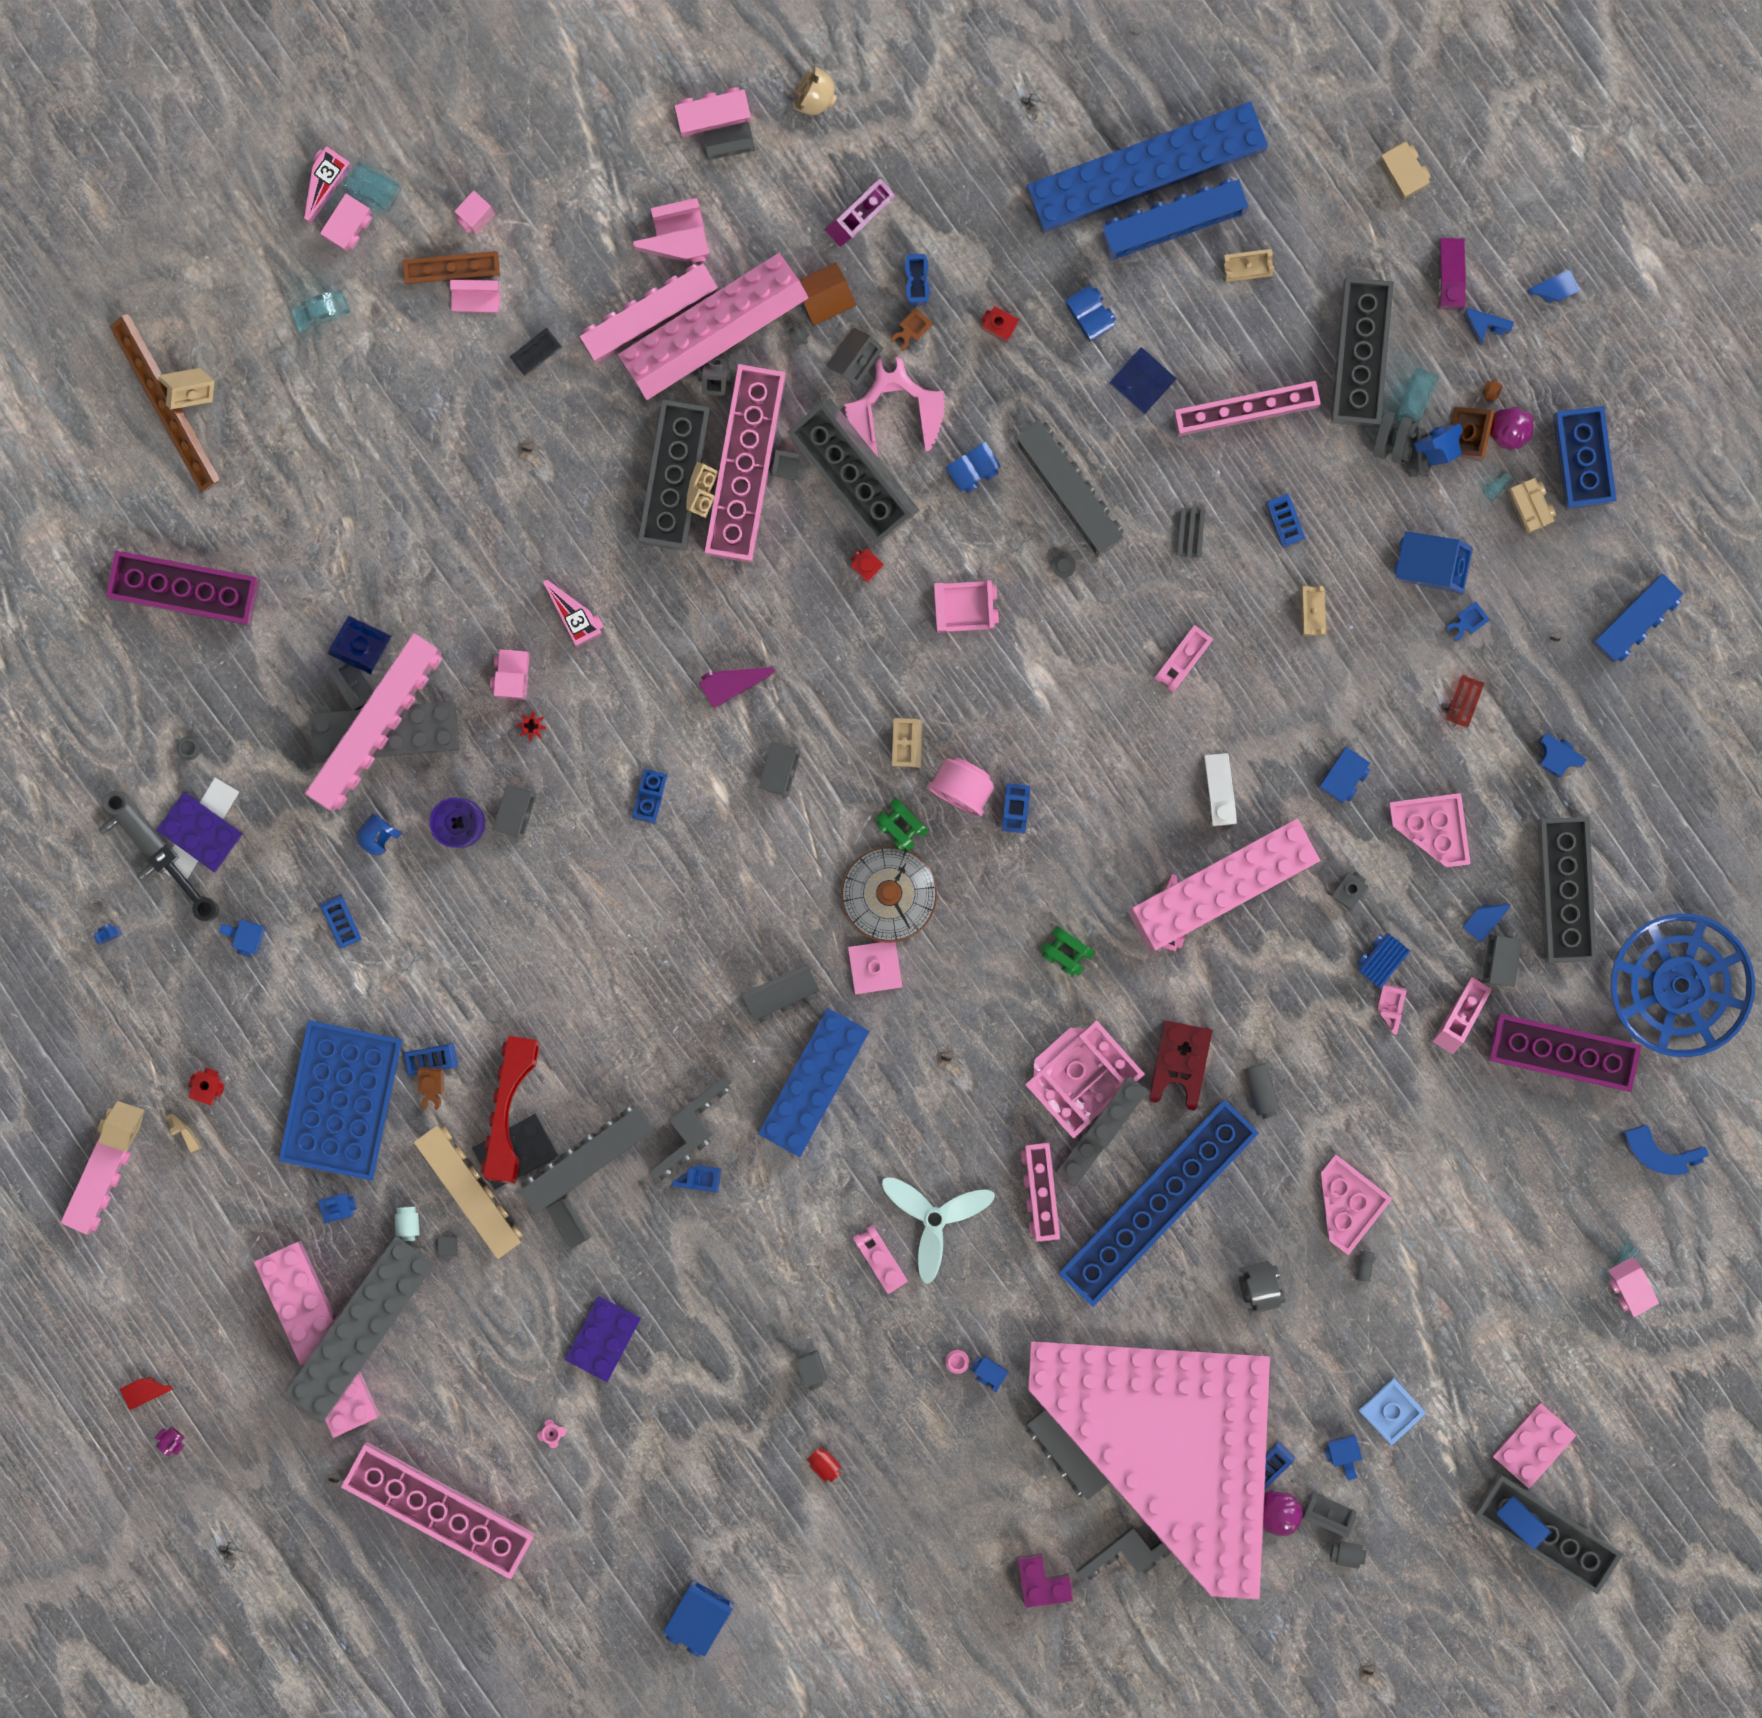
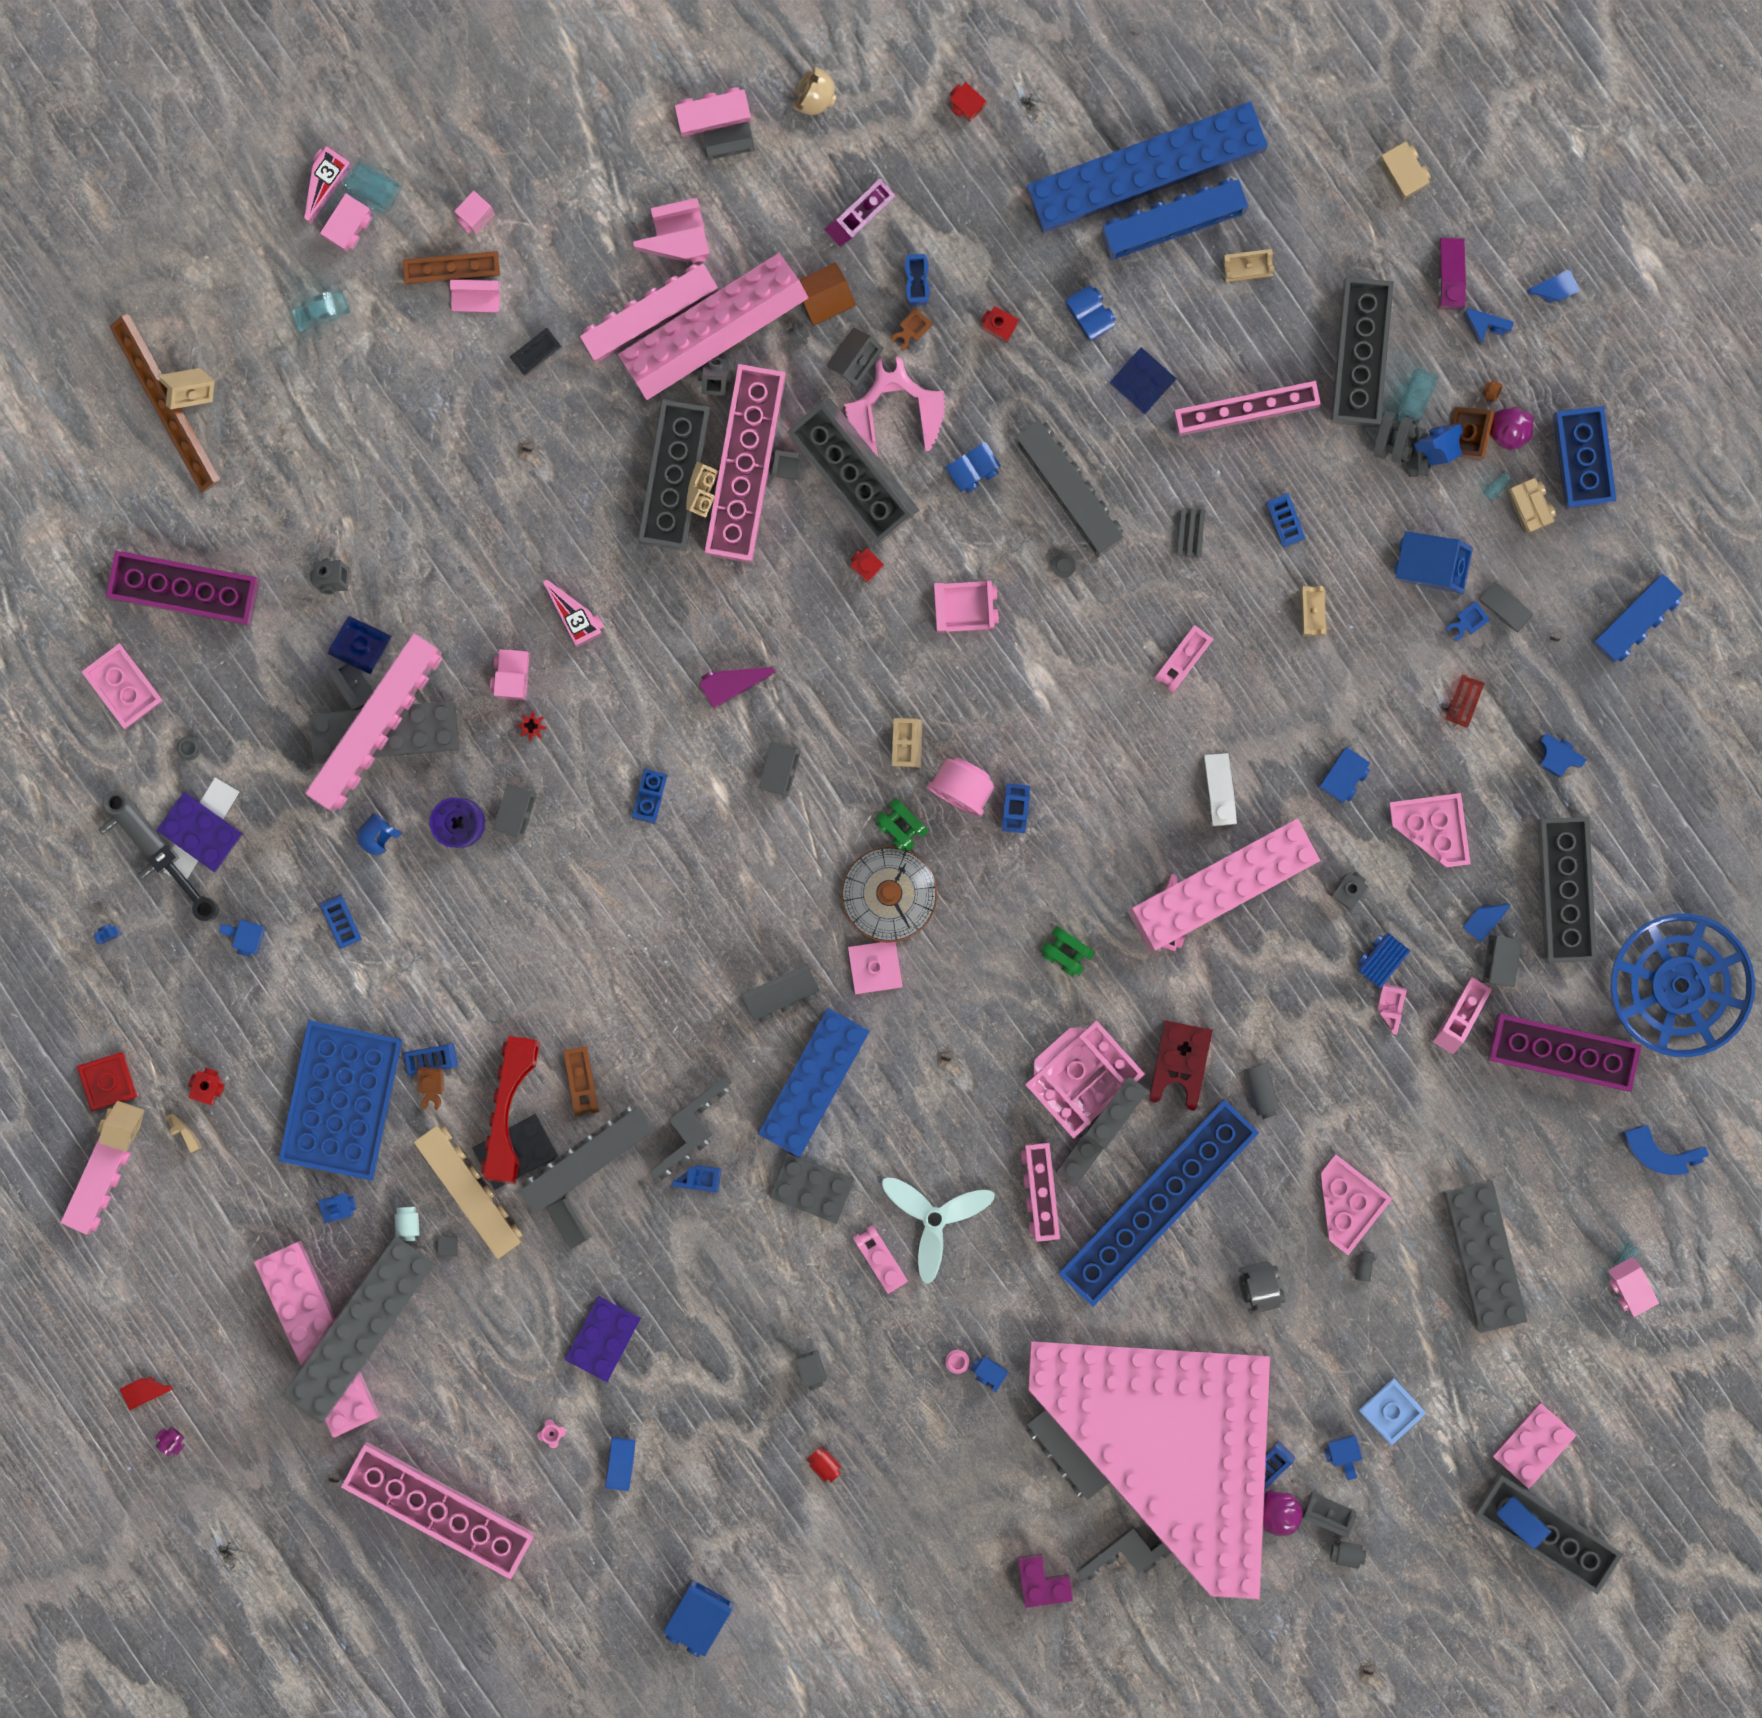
(107, 1081): none -> red tile
(122, 686): none -> bright pink plate
(330, 576): none -> dark grey brick
(581, 1080): none -> dark orange plate
(620, 1464): none -> blue slope
(812, 1188): none -> dark grey plate
(966, 102): none -> red brick
(1485, 1256): none -> dark grey brick
(1506, 606): none -> dark grey slope

